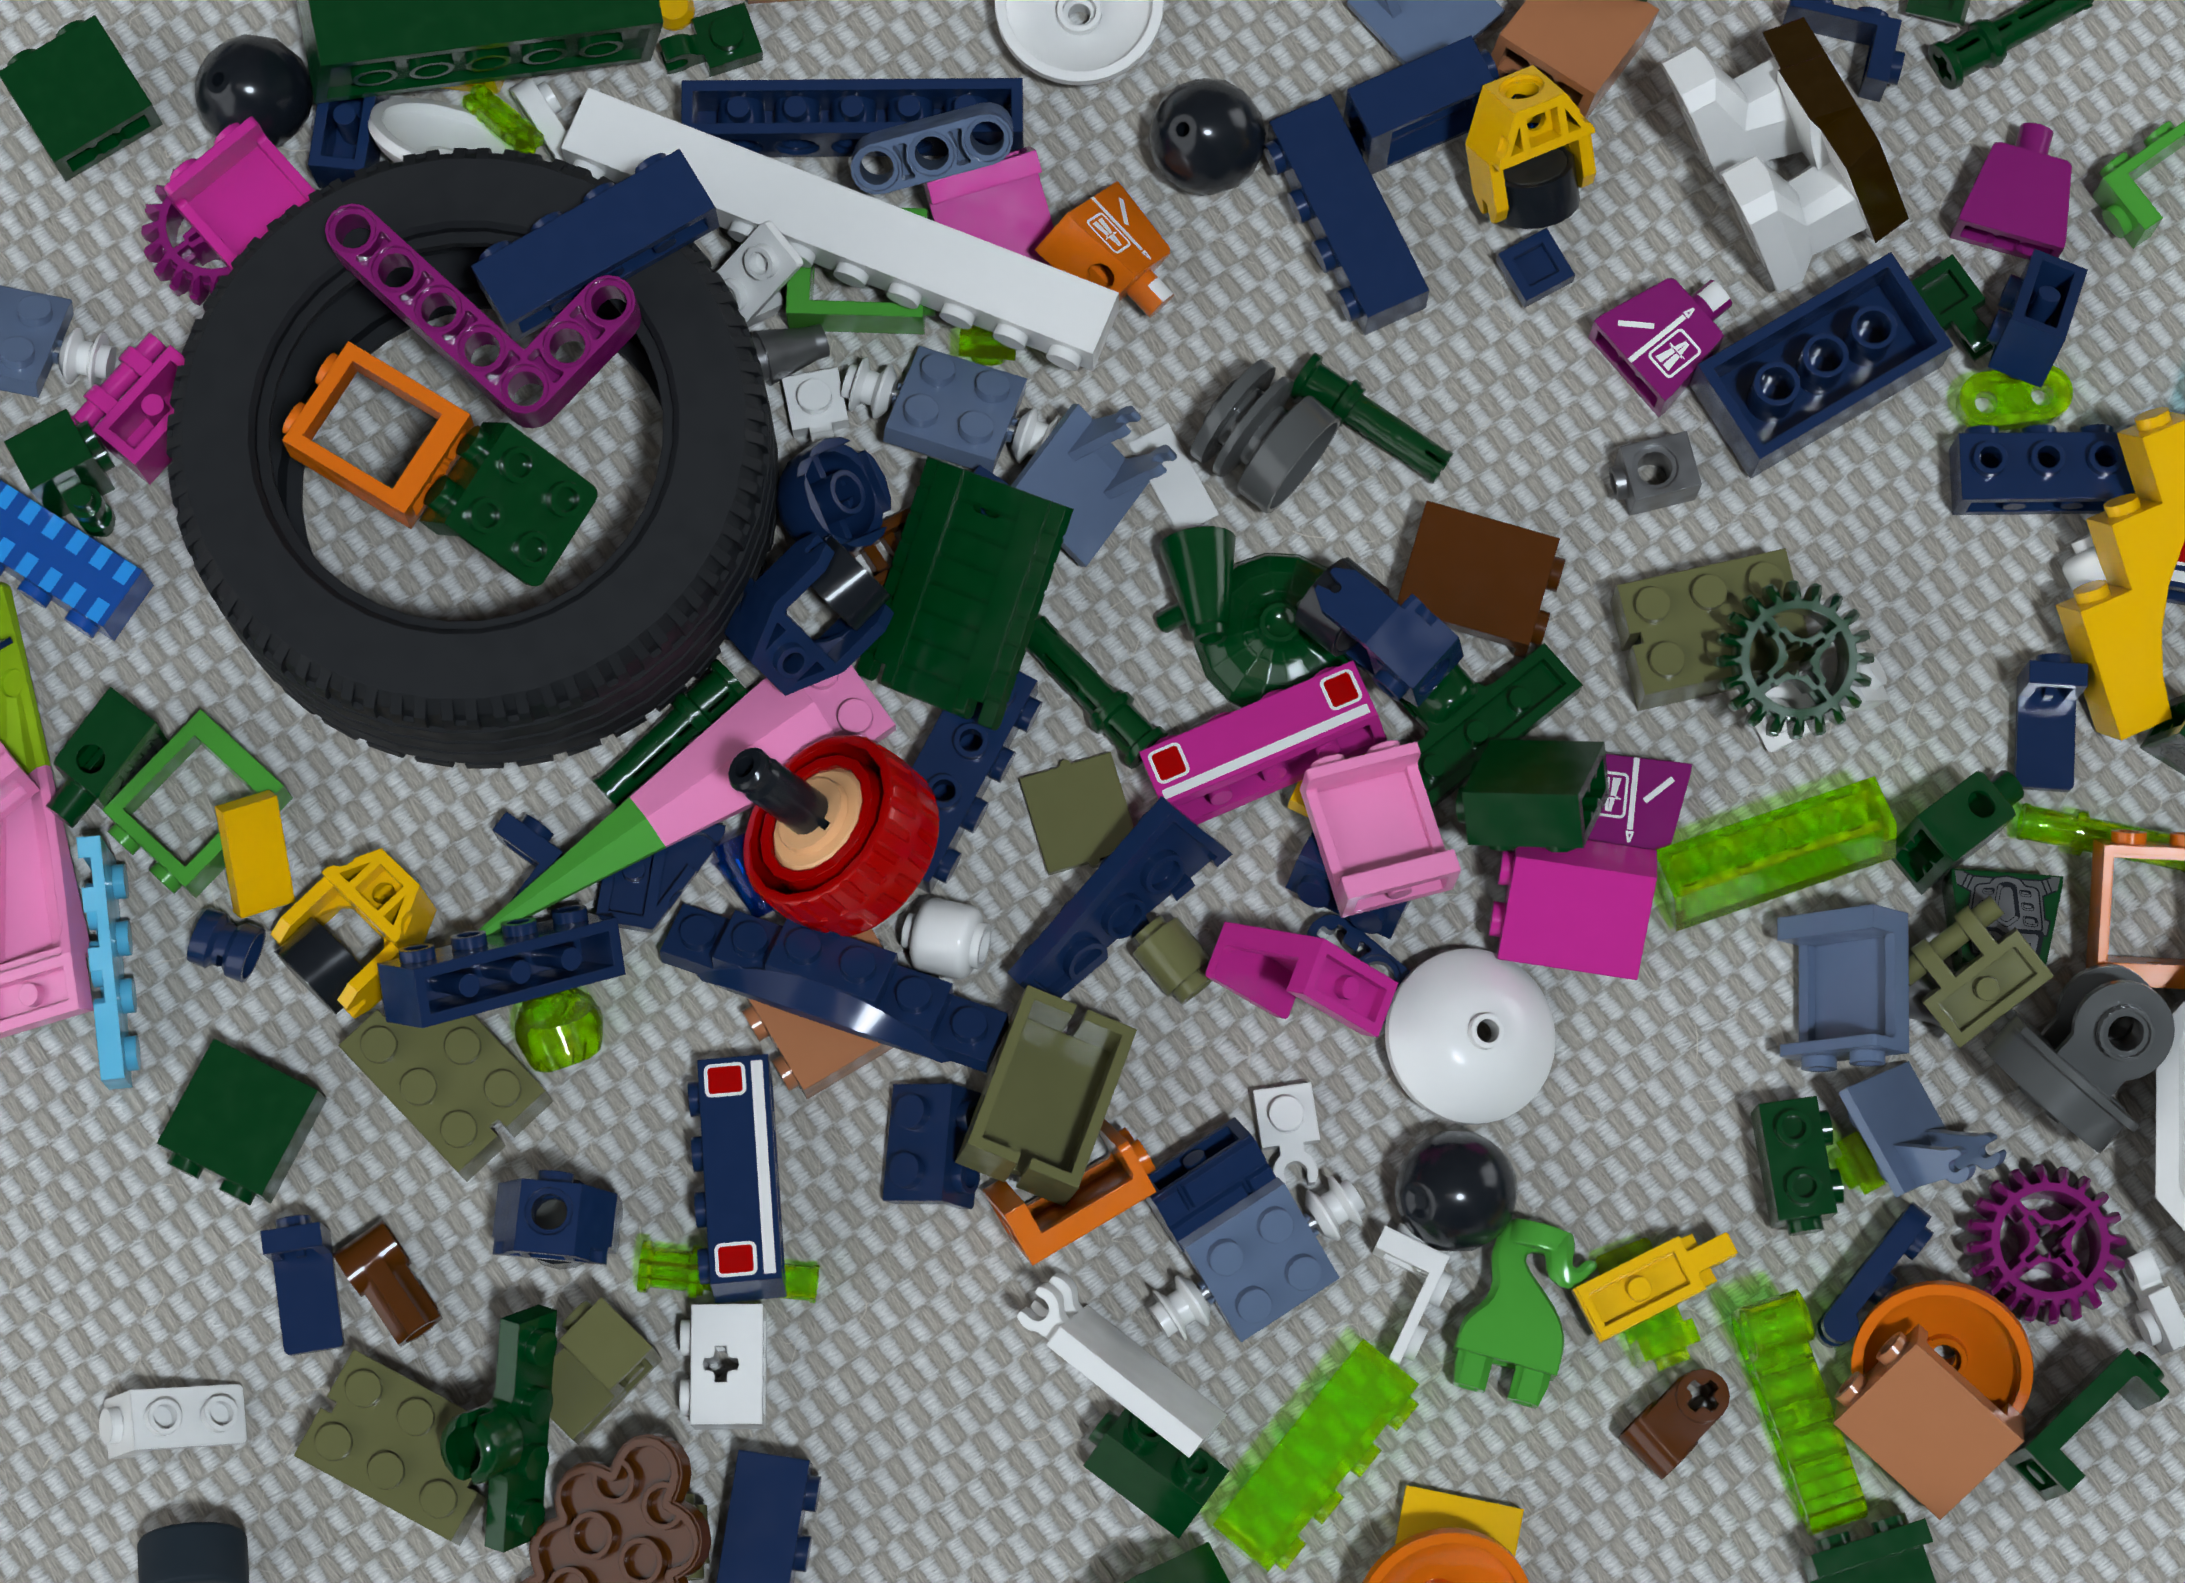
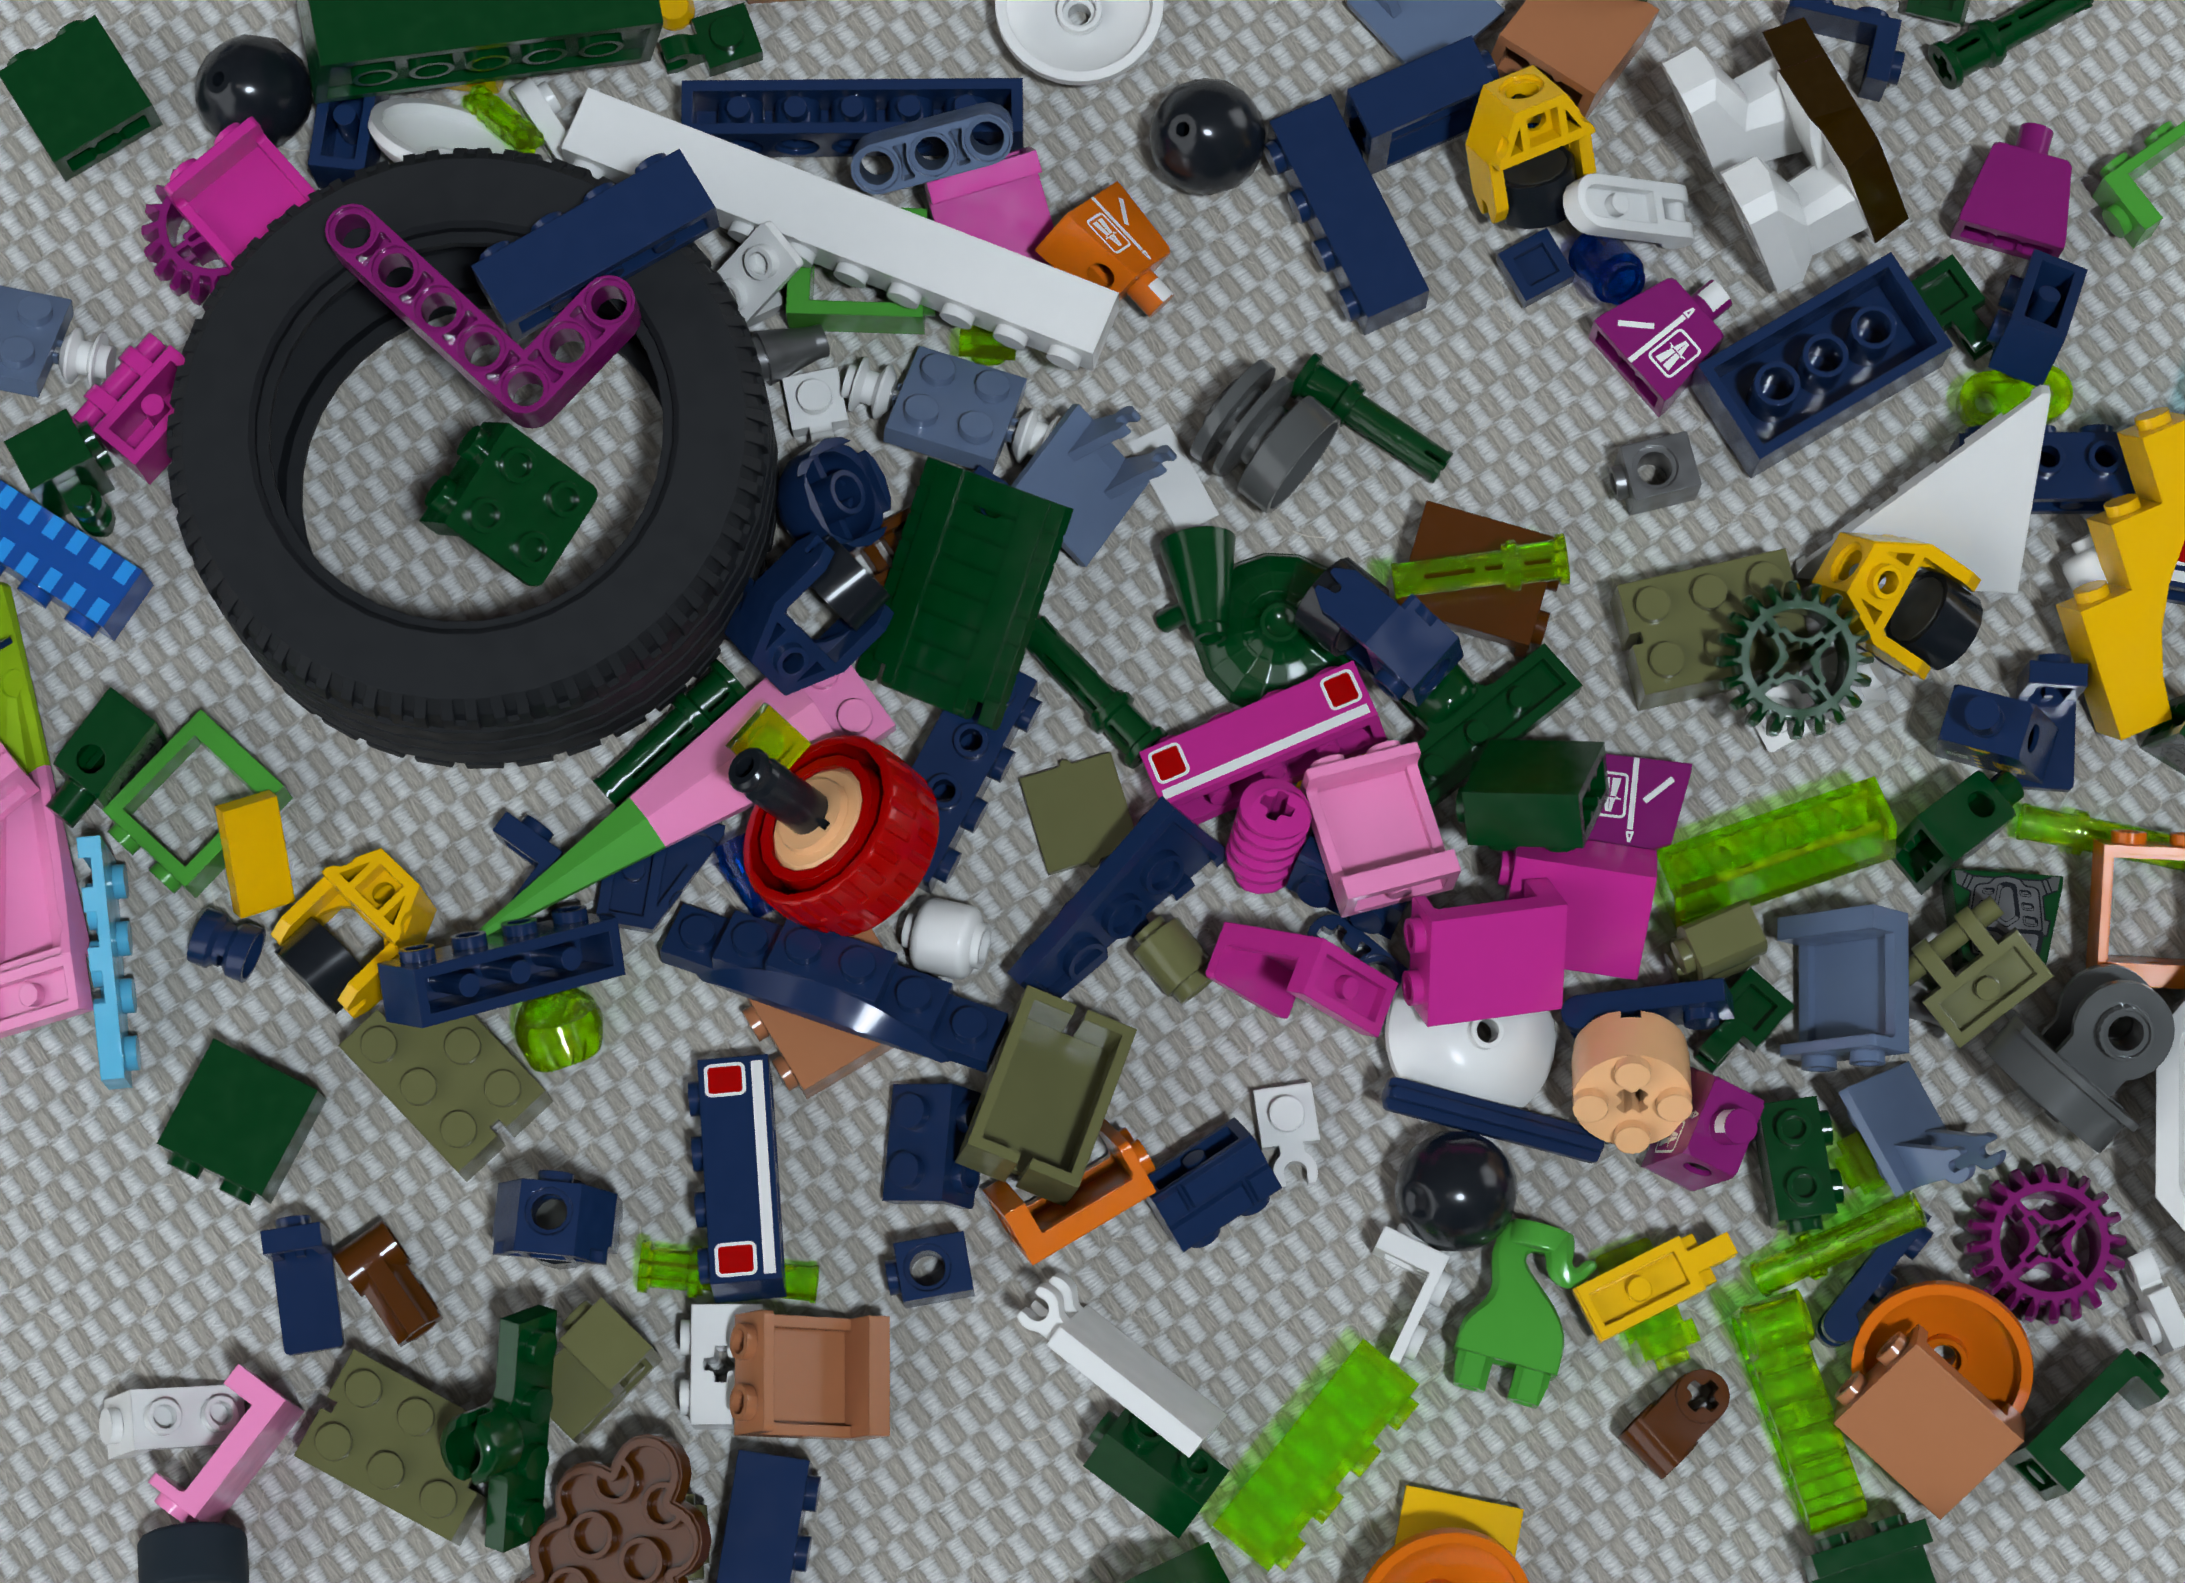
(237, 1457): none -> bright pink panel
(430, 462): orange window -> none
(771, 734): none -> clear neon green plate
(811, 1376): none -> nougat panel
(955, 1283): none -> dark blue brick
(1258, 1259): sand blue plate -> none
(1267, 835): none -> dark pink piece
(1409, 576): none -> clear neon green pin
(1486, 957): none -> dark pink panel
(1490, 1119): none -> dark blue axle
(1607, 268): none -> clear blue brick
(1629, 209): none -> white plate
(1631, 1079): none -> light nougat brick
(1691, 1004): none -> dark blue plate
(1710, 1138): none -> magenta torso
(1716, 944): none -> olive brick
(1756, 1013): none -> dark green plate
(1815, 1254): none -> clear neon green pin
(1924, 620): none -> yellow piece
(1969, 502): none -> white tile
(1994, 734): none -> dark blue torso

